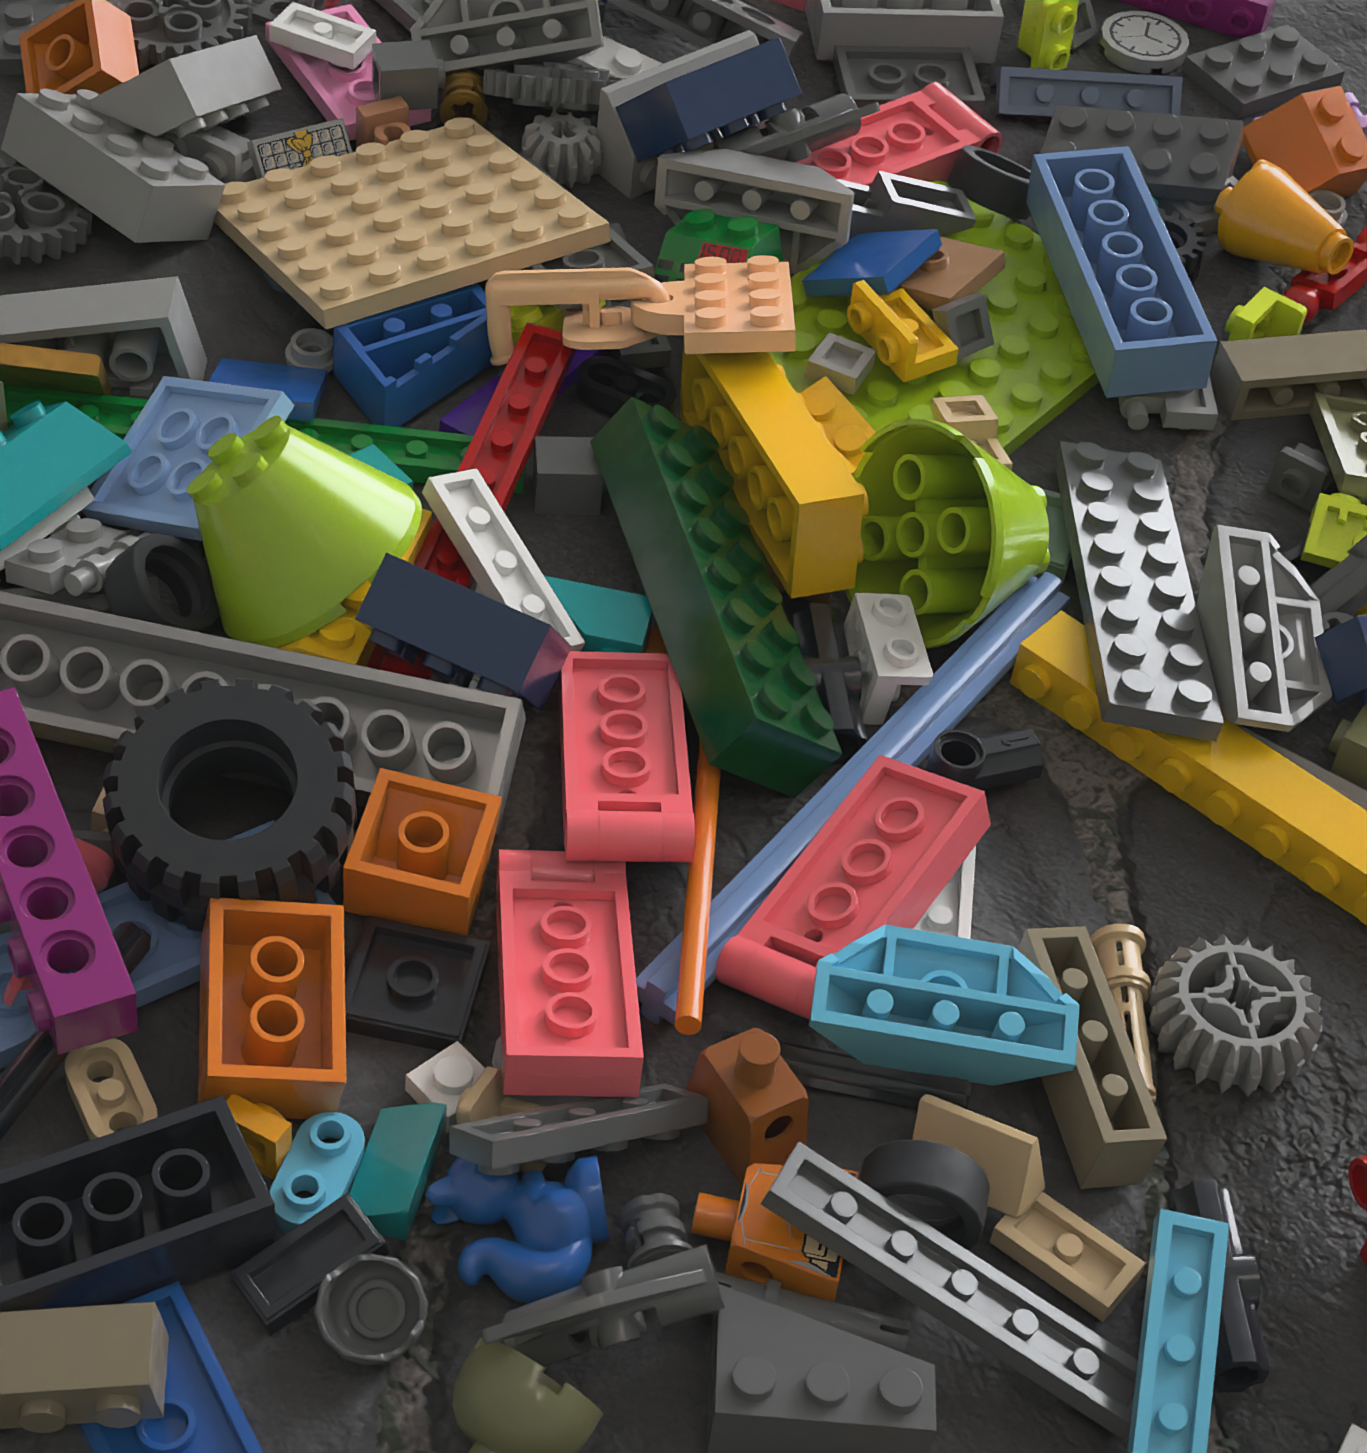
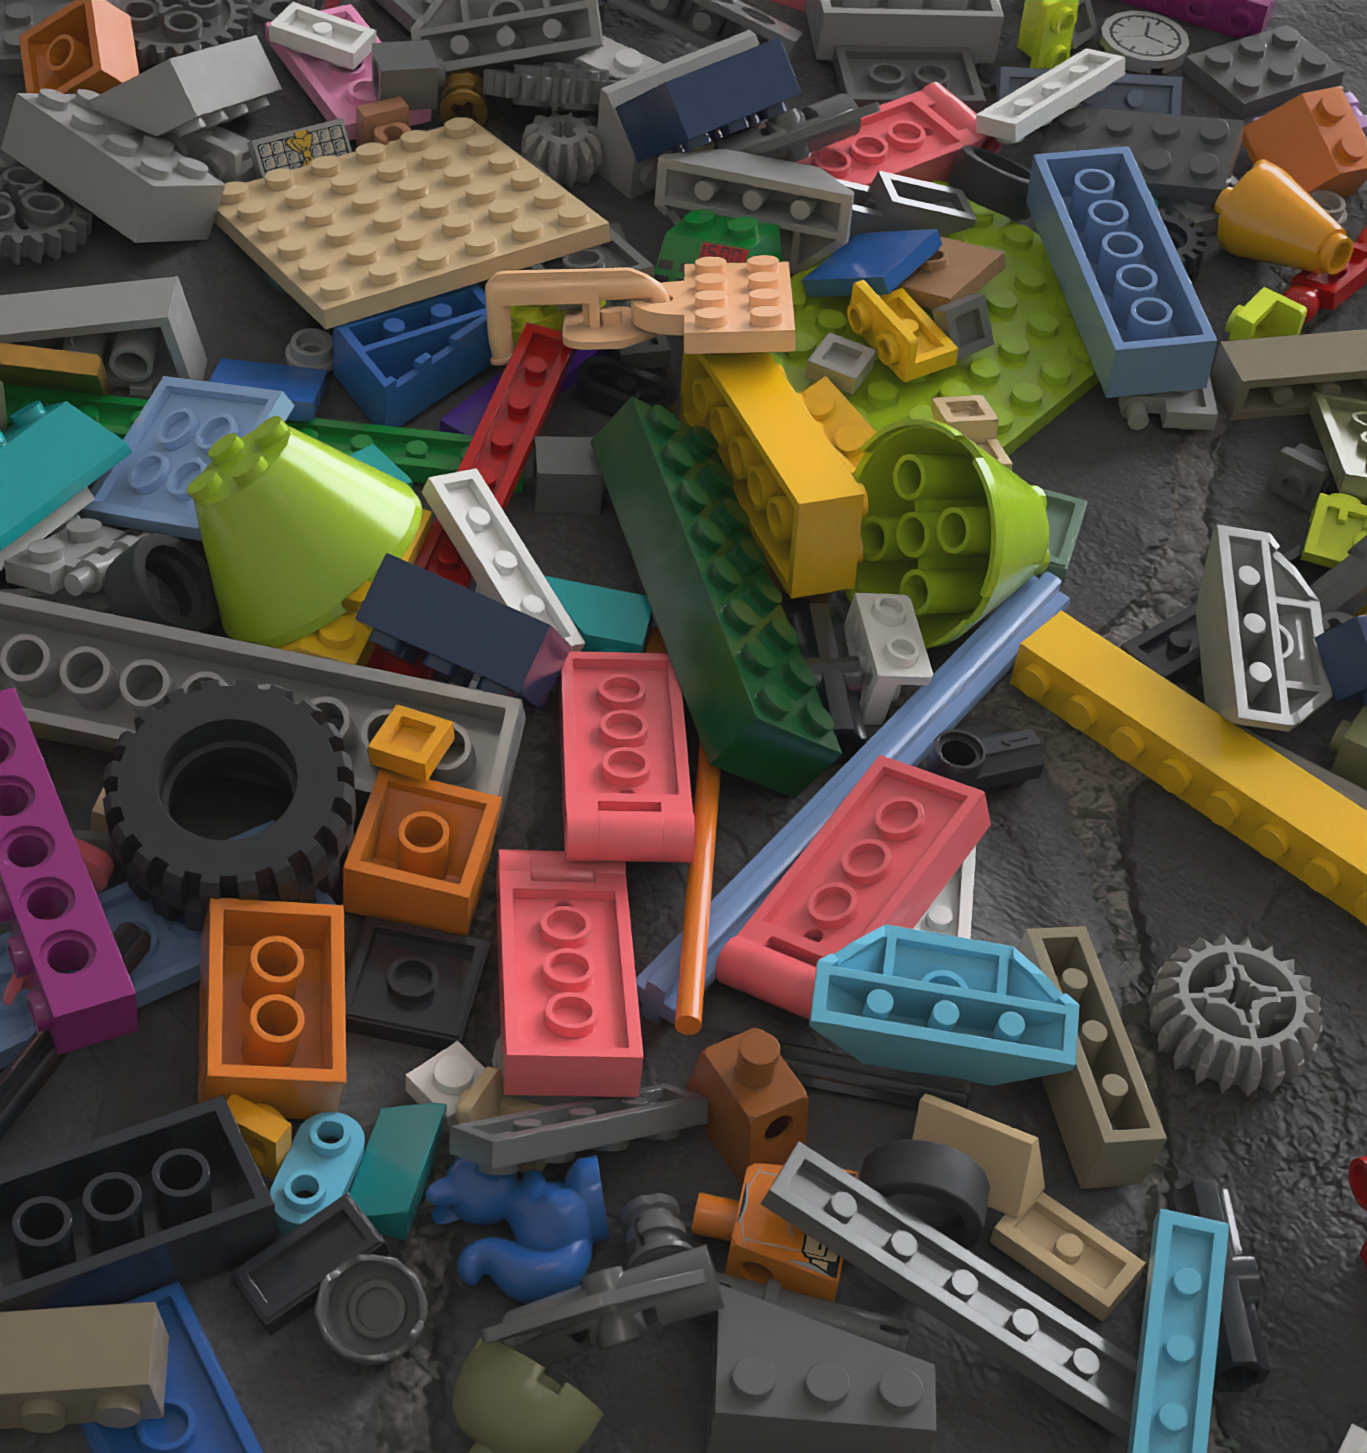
(114, 1102): tan plate -> none
(411, 742): none -> light orange plate
(1049, 95): none -> white plate
(1126, 970): tan pin -> none
(1135, 593): dark grey plate -> none

